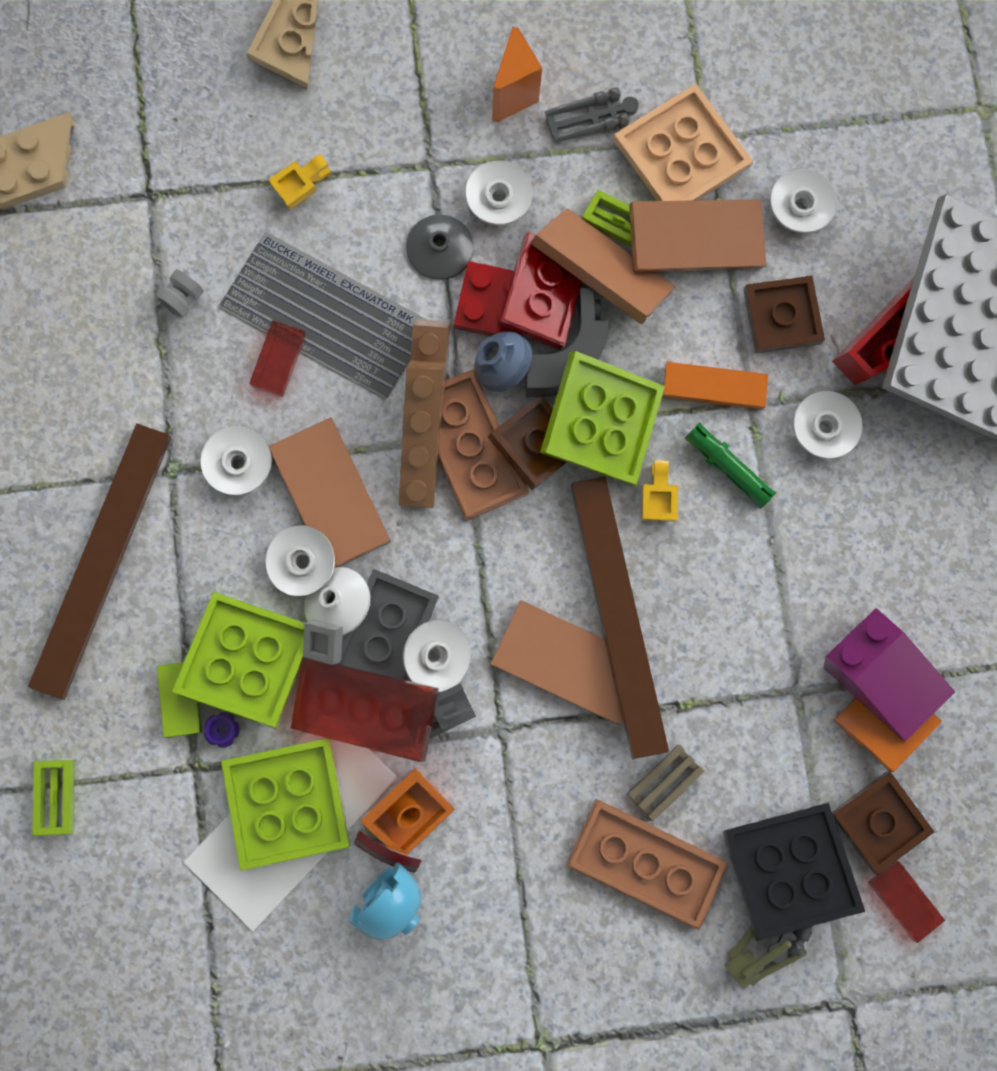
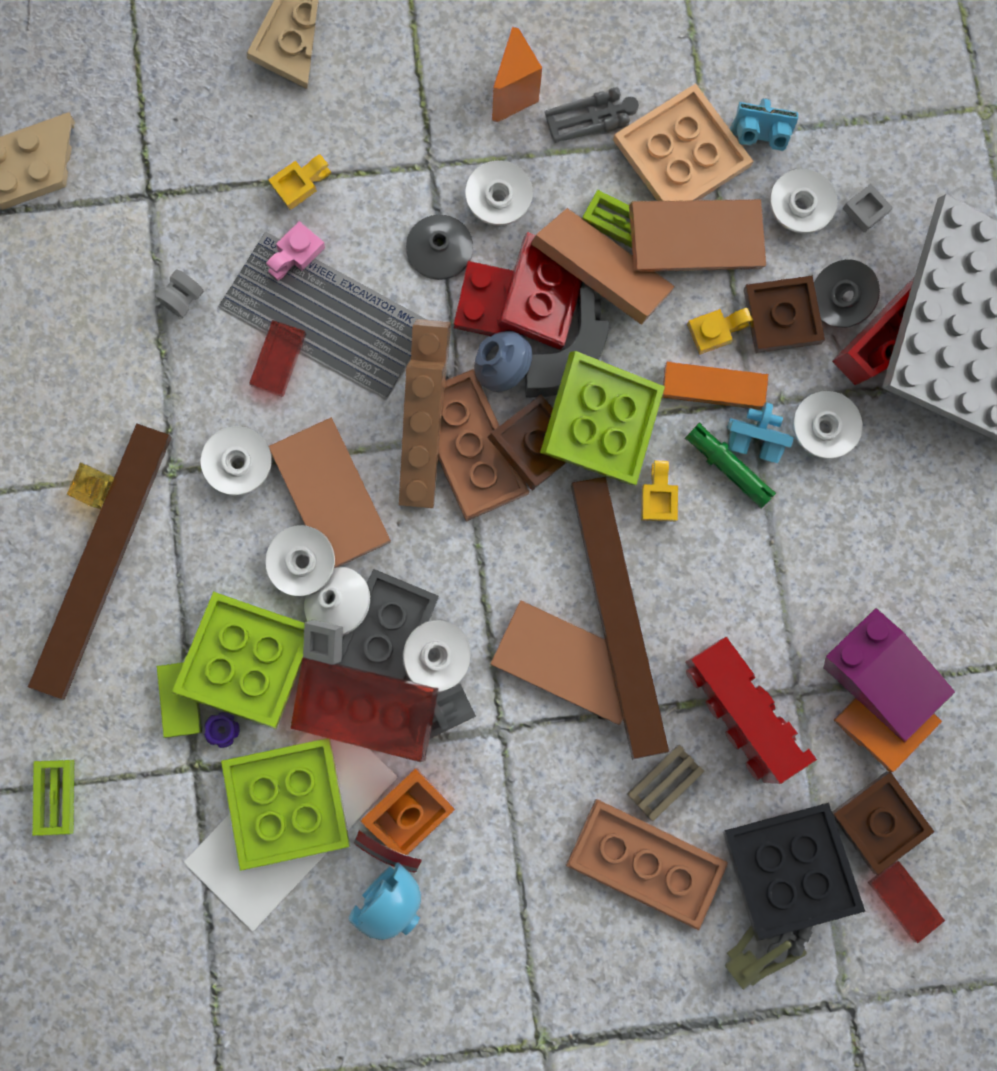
(90, 485): none -> clear yellow plate
(296, 248): none -> bright pink plate
(714, 330): none -> yellow plate
(747, 713): none -> red wedge
(764, 124): none -> medium azure hips
(774, 441): none -> medium azure hips
(835, 282): none -> dark grey dish
(867, 208): none -> light grey plate

